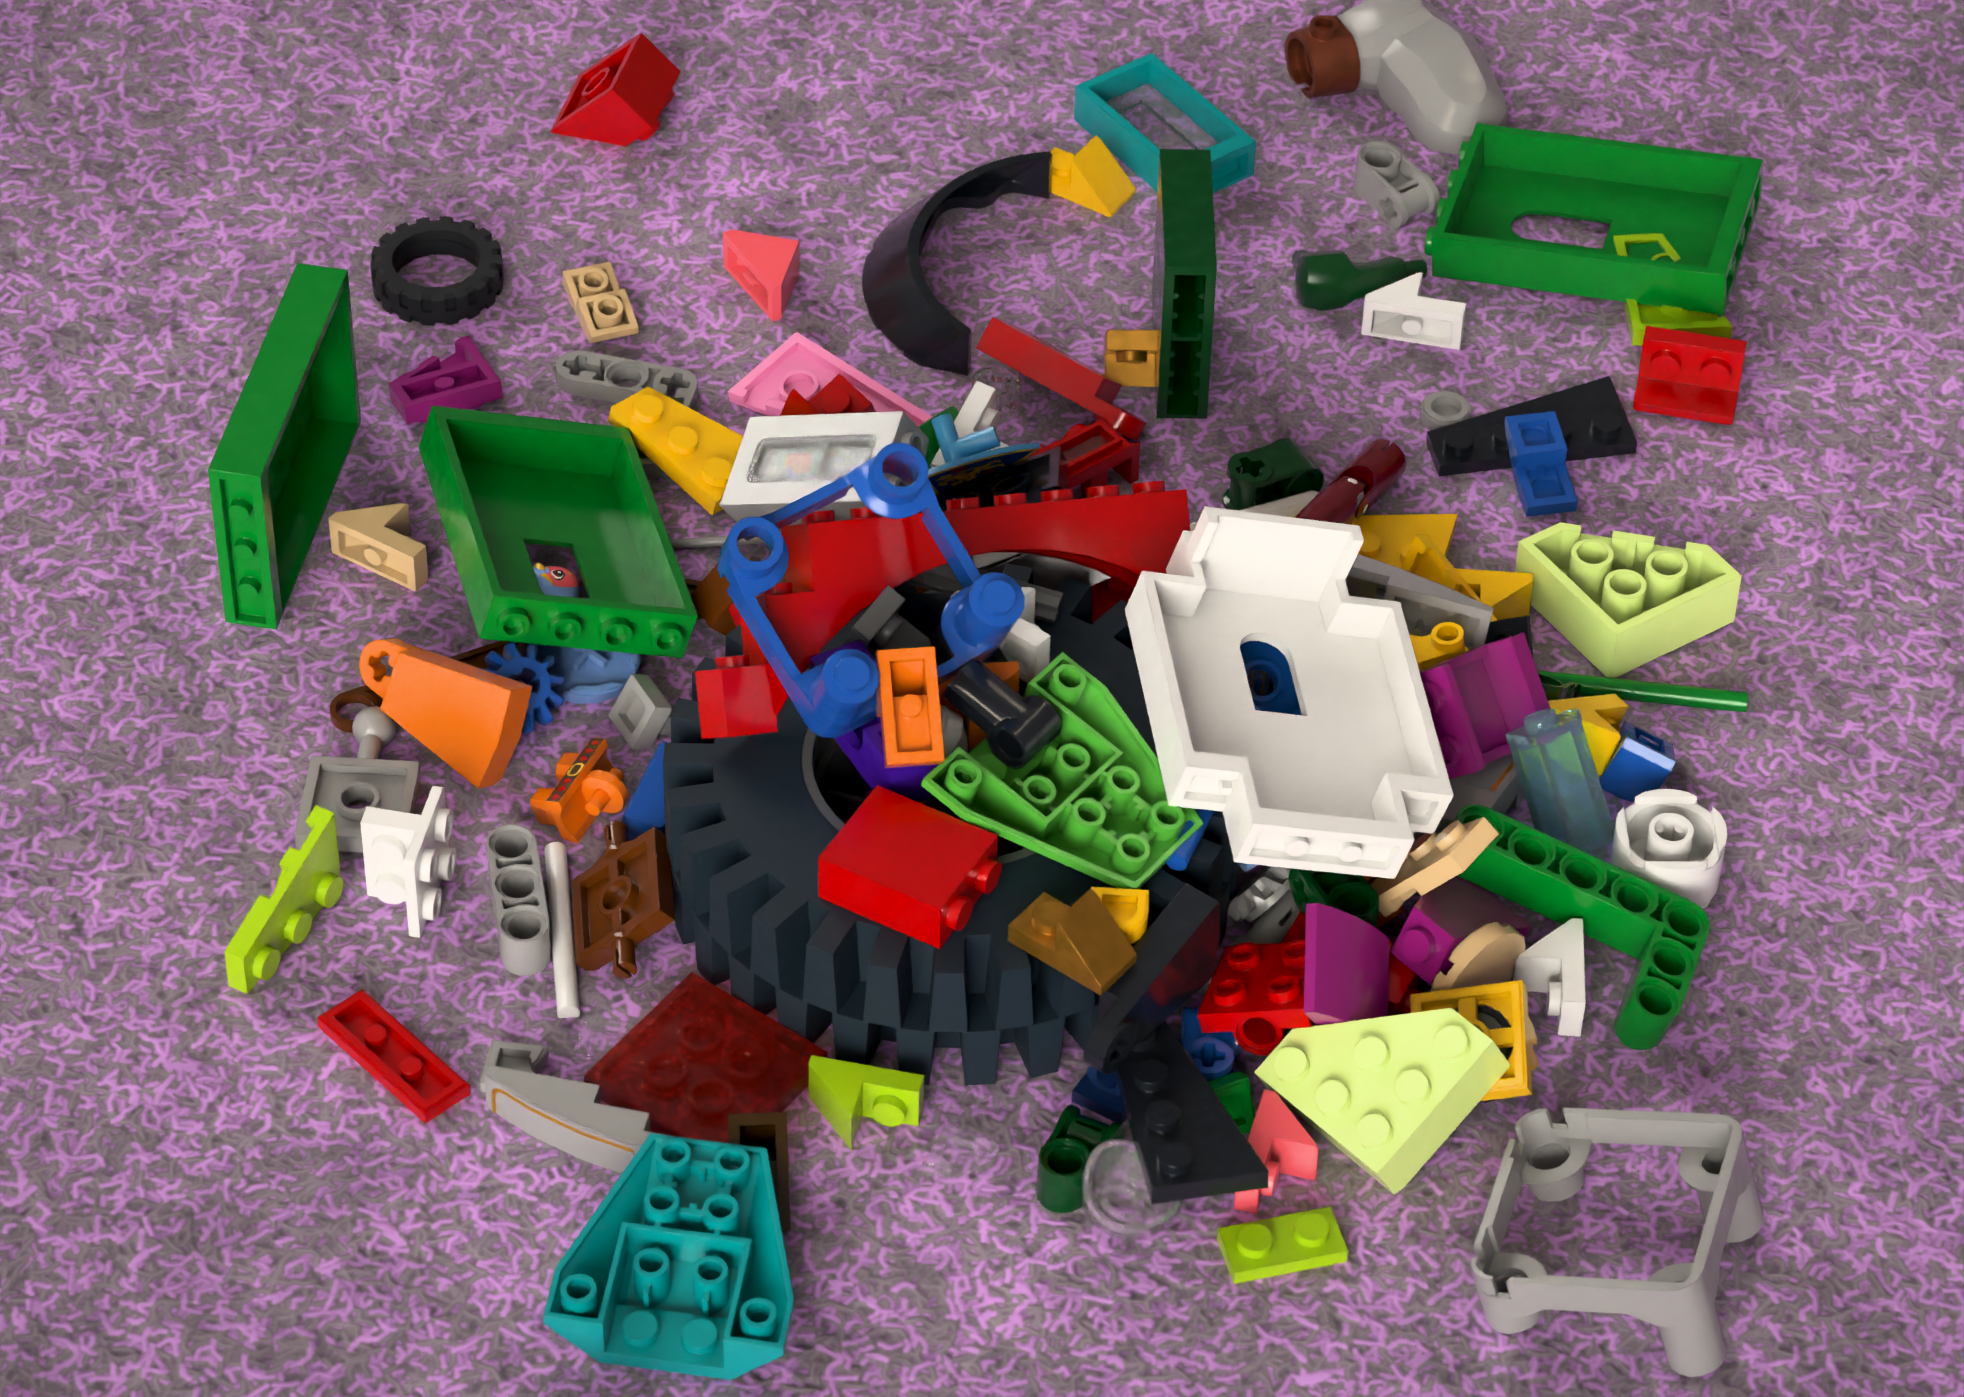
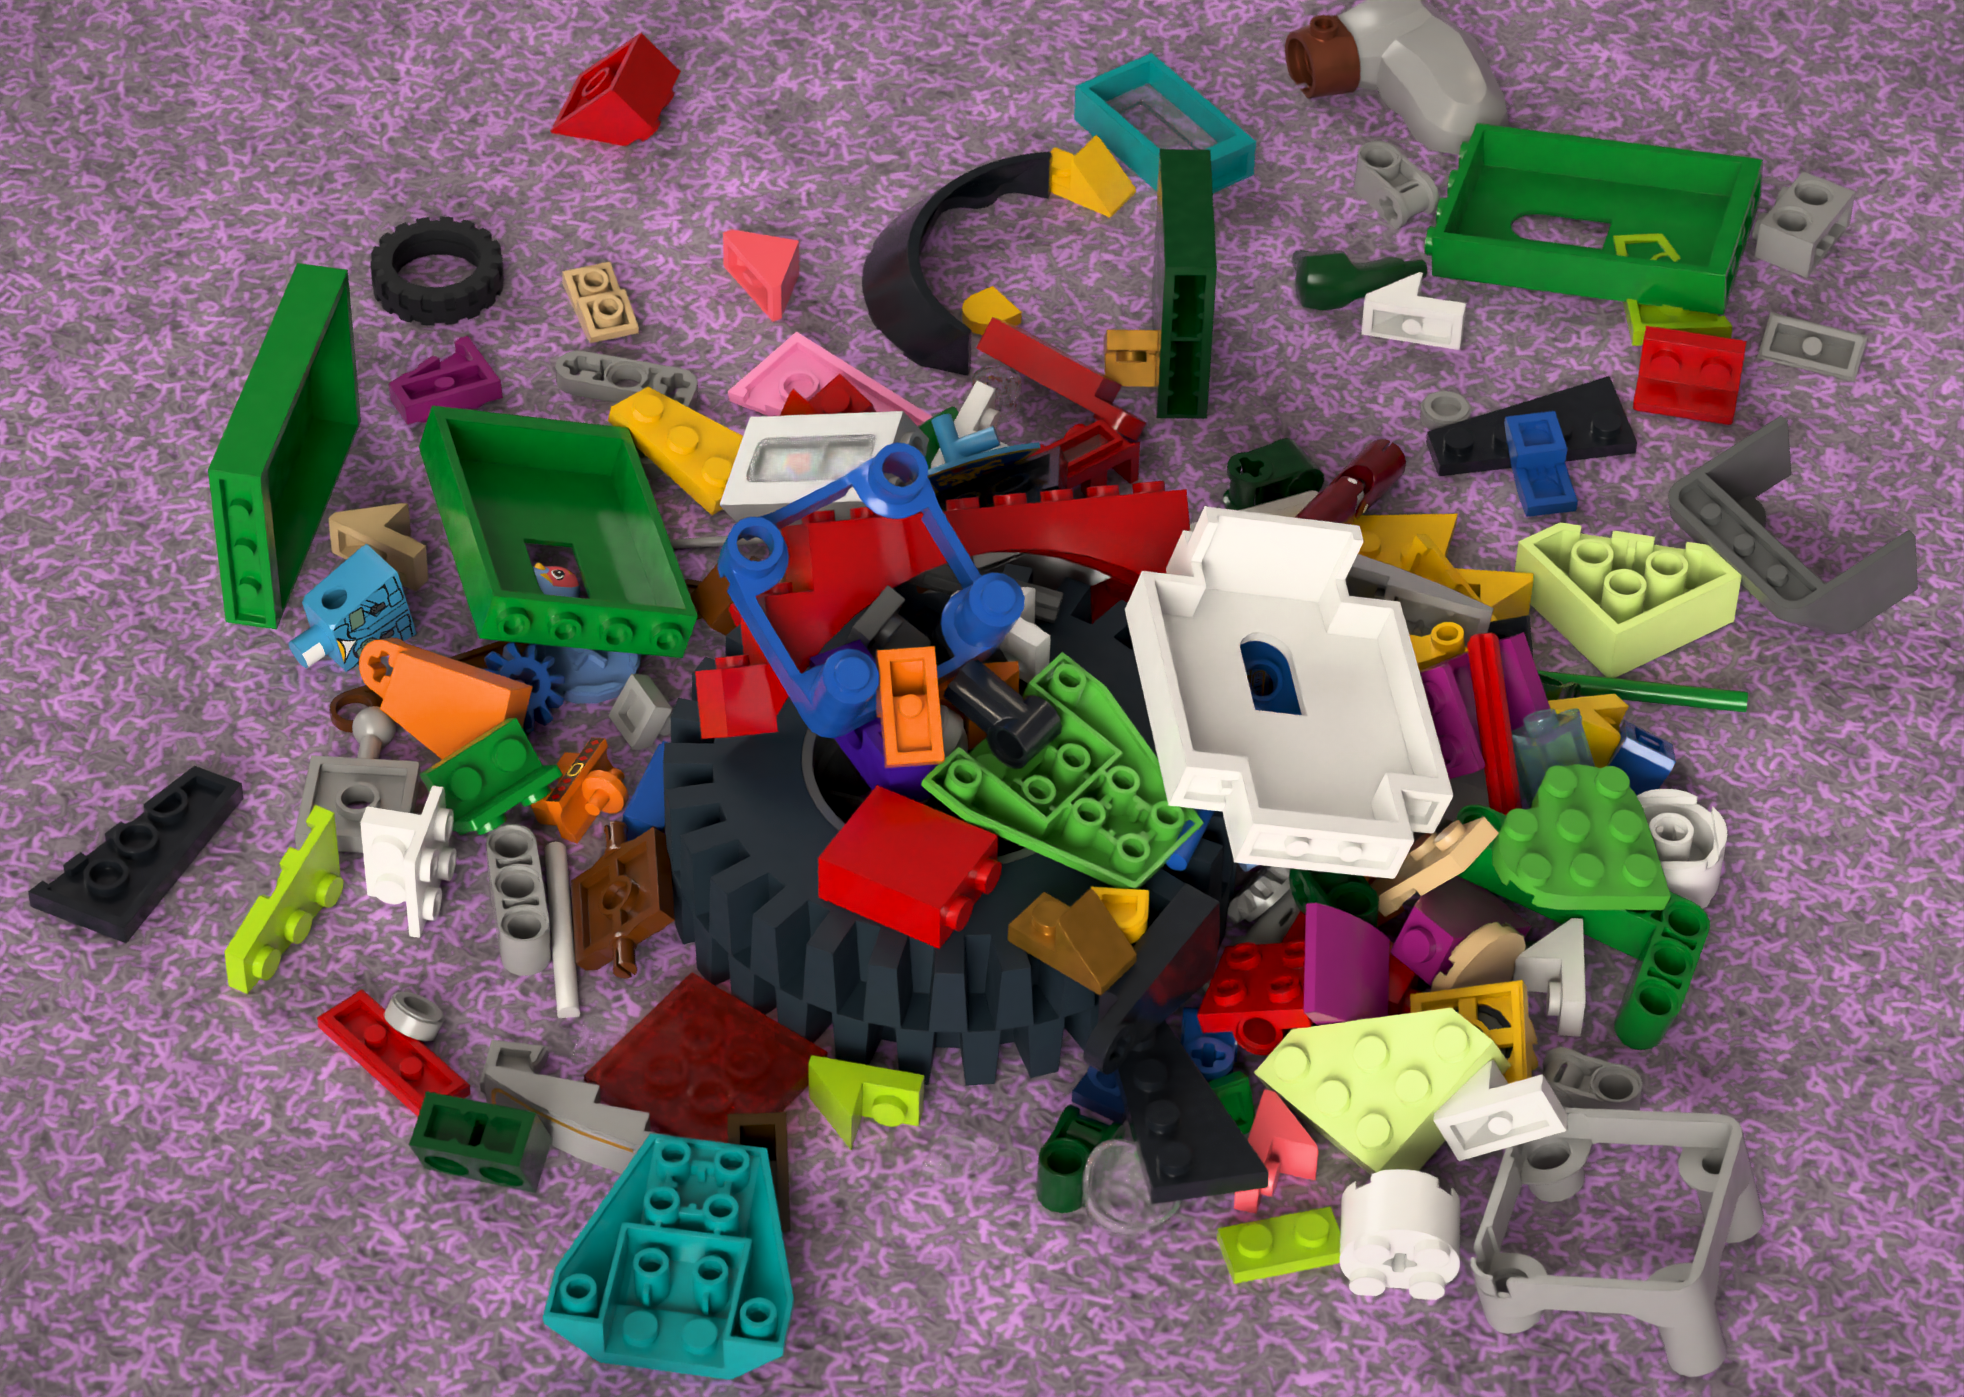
(140, 859): none -> black wing
(351, 609): none -> dark azure torso
(414, 1016): none -> light grey tile
(481, 1141): none -> dark green brick
(491, 778): none -> green bracket
(984, 305): none -> yellow tile
(1400, 1234): none -> white brick
(1494, 723): none -> red axle
(1497, 1115): none -> white slope
(1582, 844): none -> bright green plate
(1591, 1081): none -> light grey piece
(1721, 510): none -> dark grey windscreen
(1803, 224): none -> light grey brick
(1813, 347): none -> light grey slope

